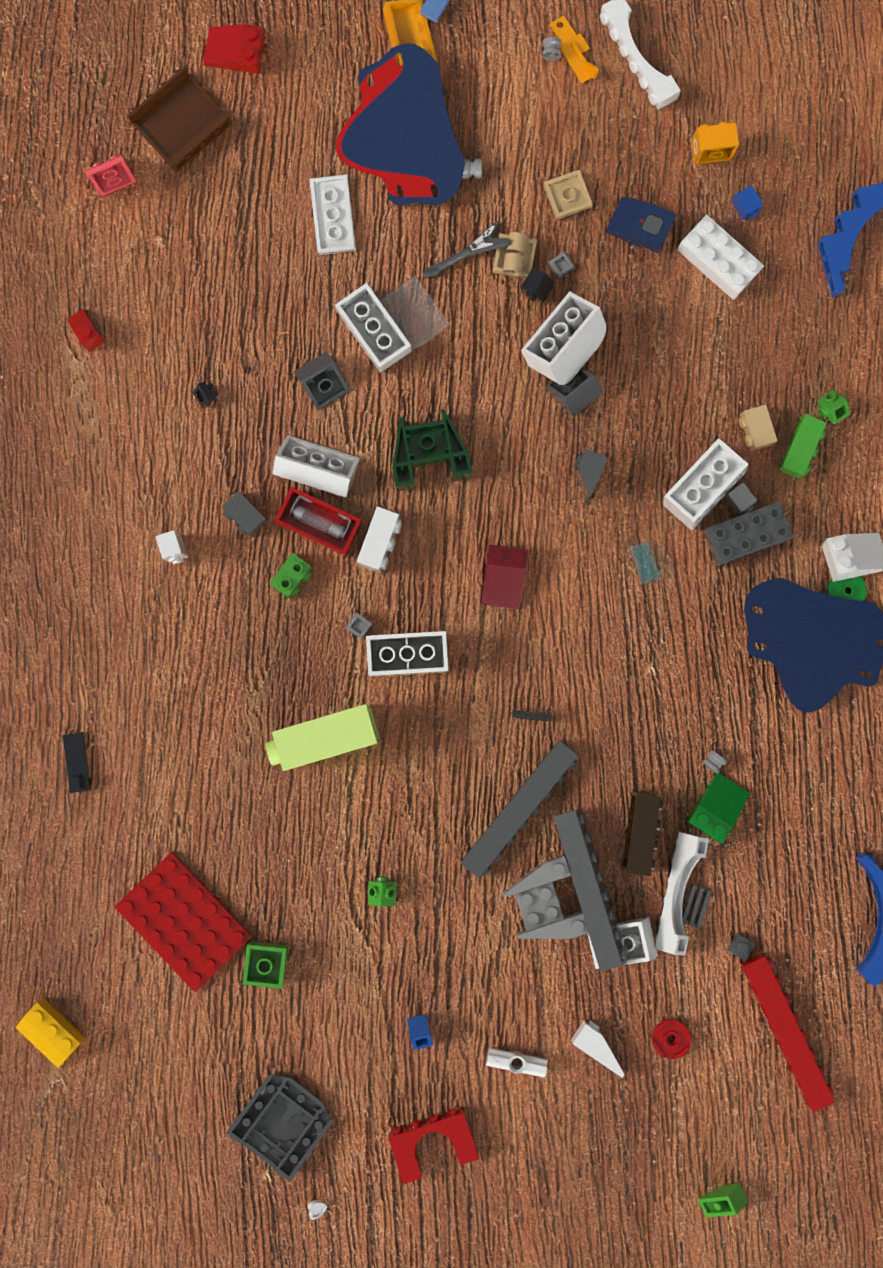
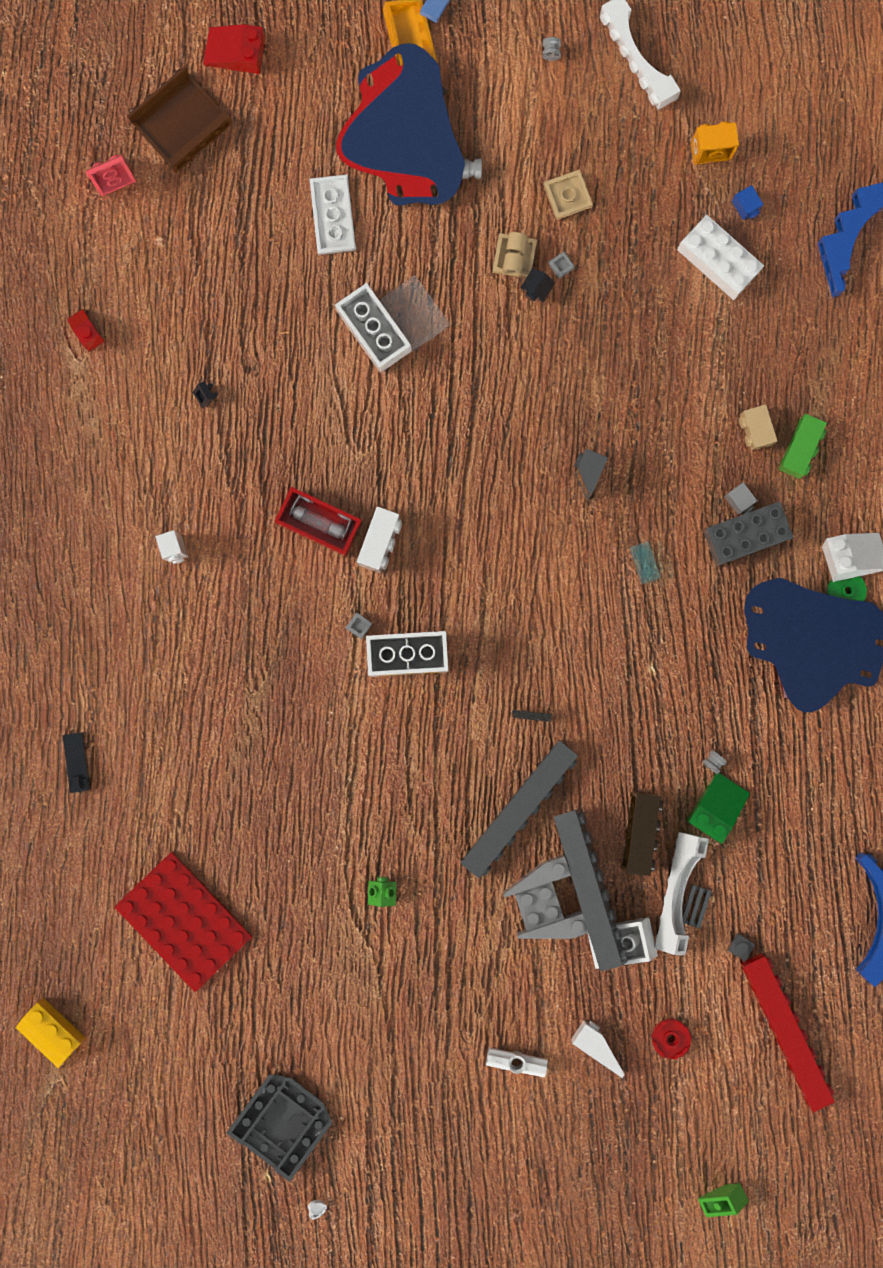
(244, 513): dark grey brick -> none
(265, 964): bright green brick -> none
(291, 576): bright green brick -> none
(315, 466): white slope -> none
(322, 380): dark grey slope -> none
(323, 737): yellowish green brick -> none
(420, 1032): blue brick -> none
(429, 445): dark green wedge -> none
(452, 1124): red arch -> none
(481, 244): dark grey piece -> none
(504, 576): dark red slope -> none
(566, 339): white brick -> none
(573, 48): light orange piece -> none
(577, 393): dark grey slope -> none
(641, 223): dark blue slope -> none
(705, 484): white brick -> none
(833, 407): bright green brick -> none

